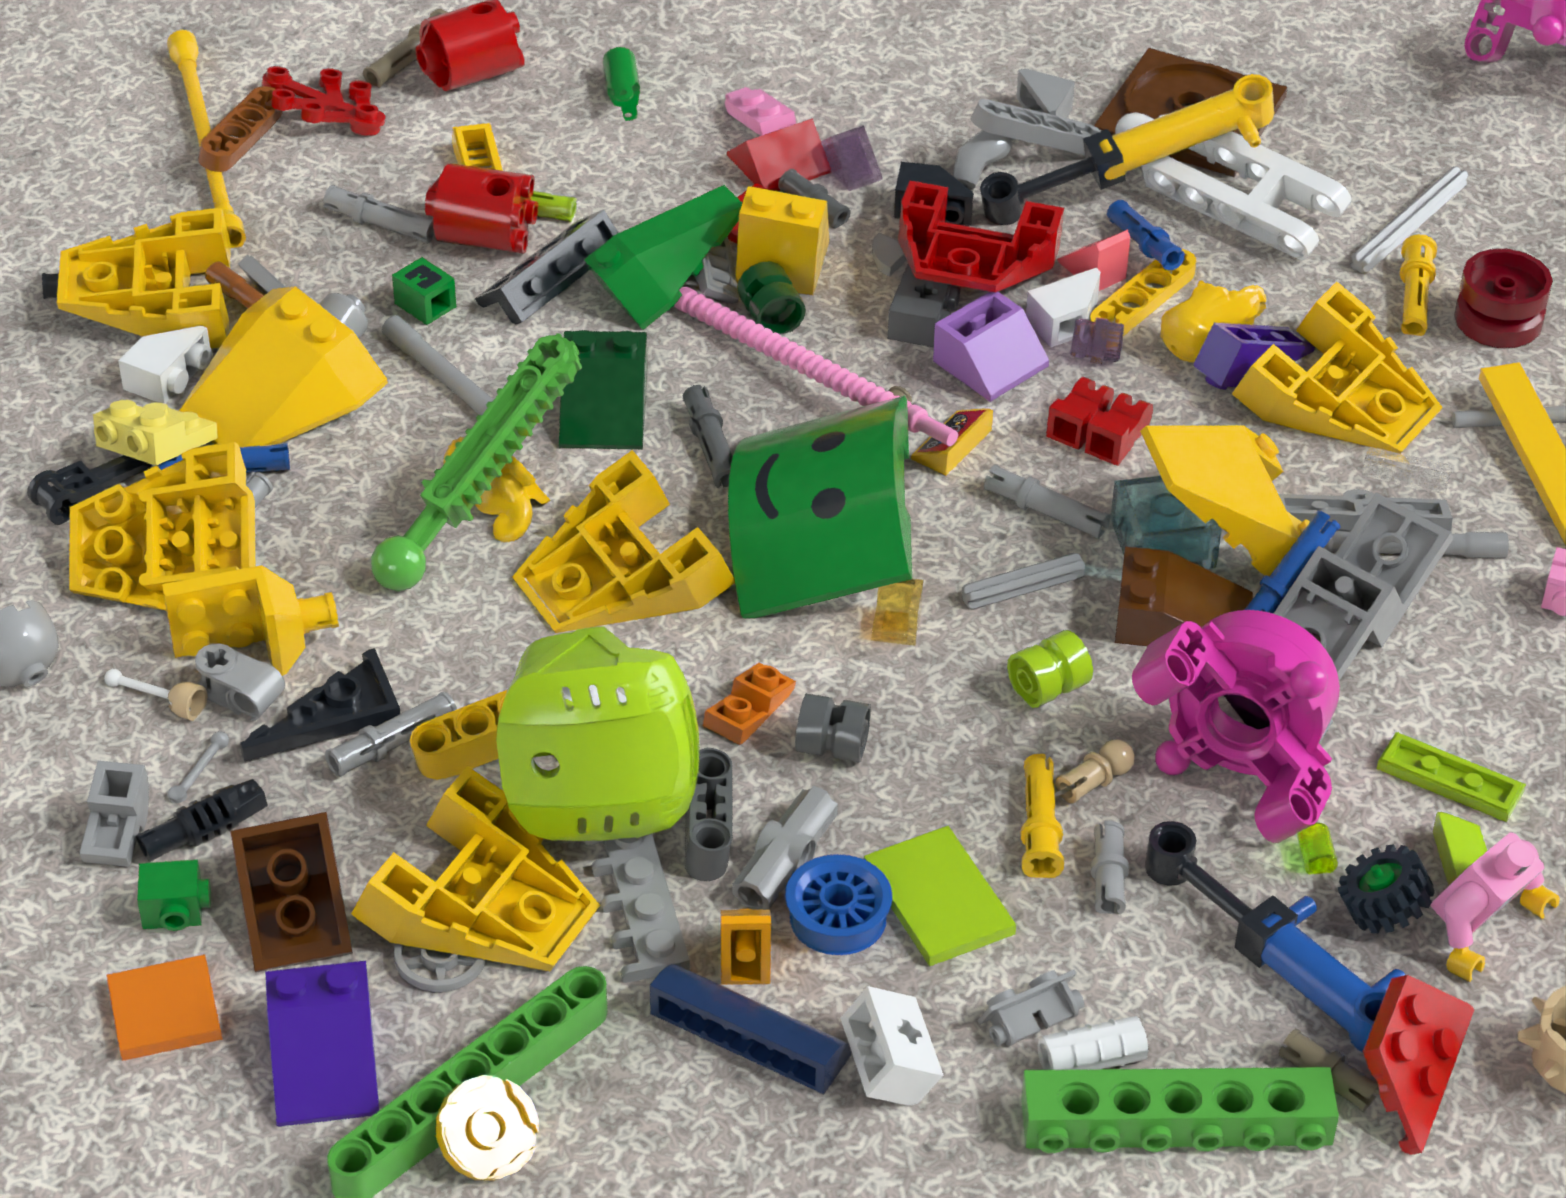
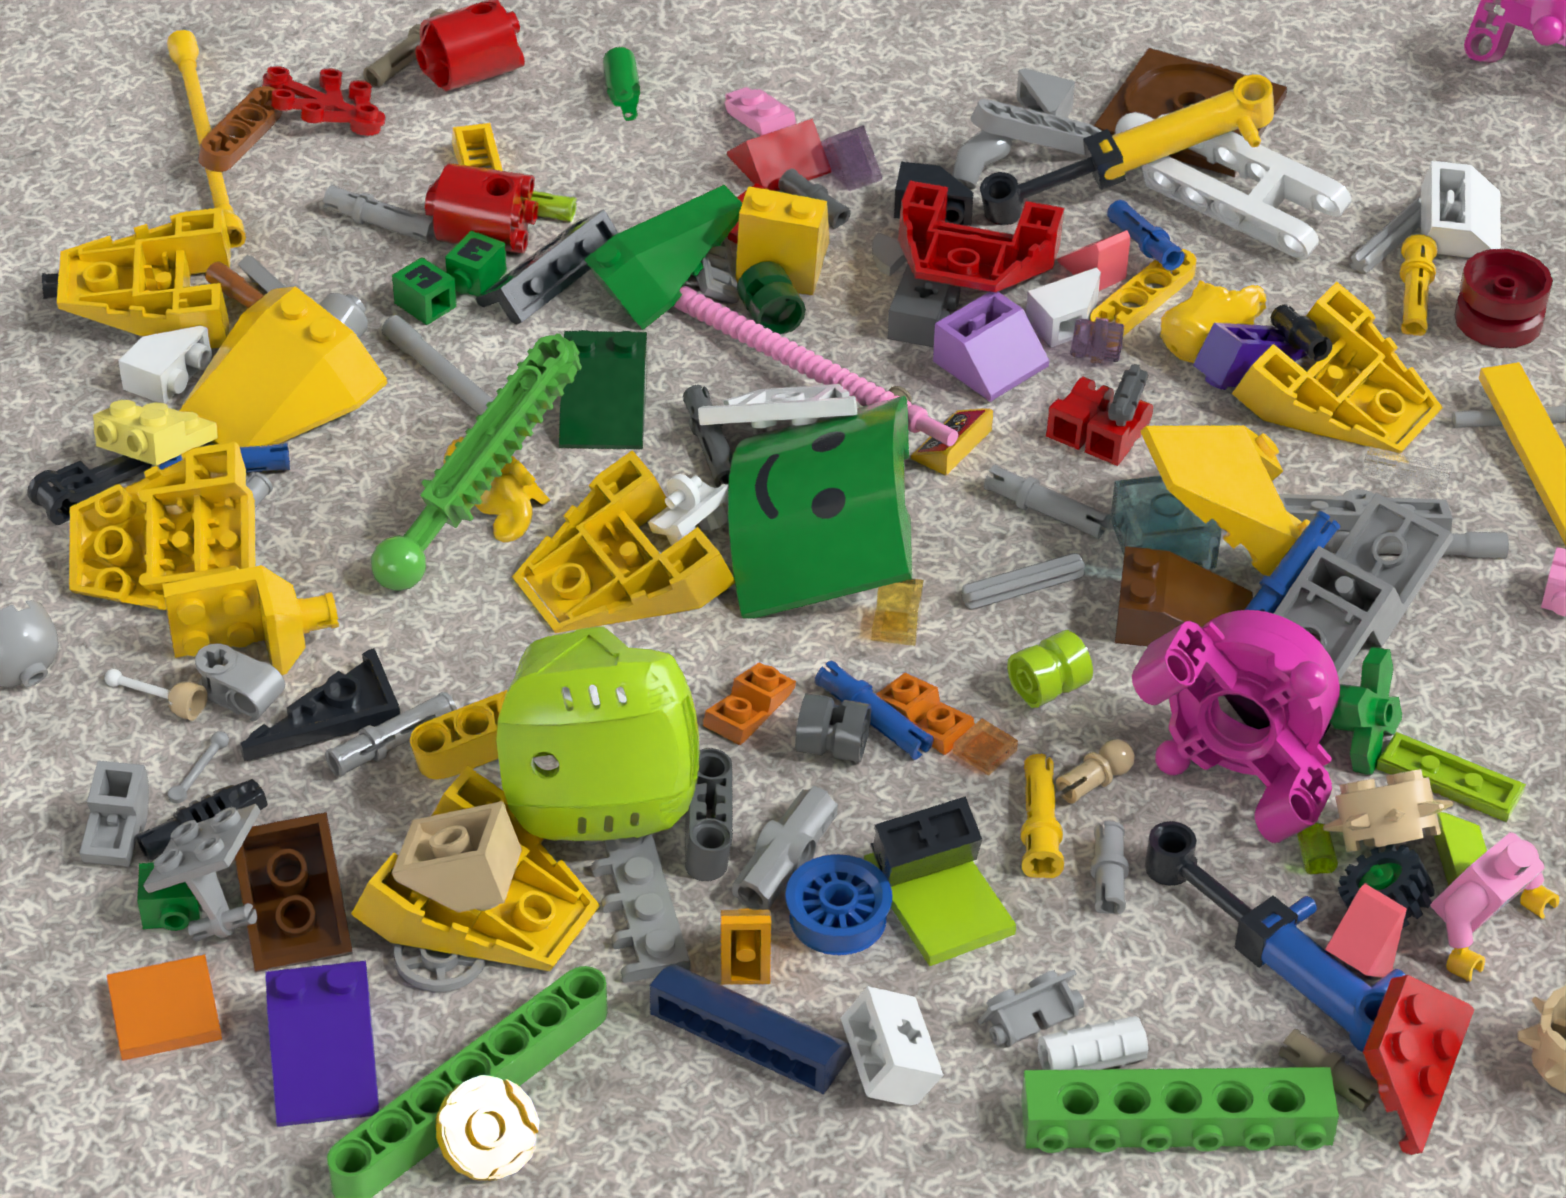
(194, 858): none -> light grey plate
(461, 857): none -> tan slope
(476, 263): none -> green brick
(689, 504): none -> white hips
(766, 406): none -> white wing
(883, 716): none -> blue pin
(922, 706): none -> orange slope
(926, 841): none -> black hinge
(985, 746): none -> clear orange tile
(1128, 395): none -> dark grey axle
(1301, 332): none -> black pin
(1369, 710): none -> green plant
(1369, 933): none -> coral slope
(1387, 812): none -> tan brick
(1459, 210): none -> white slope

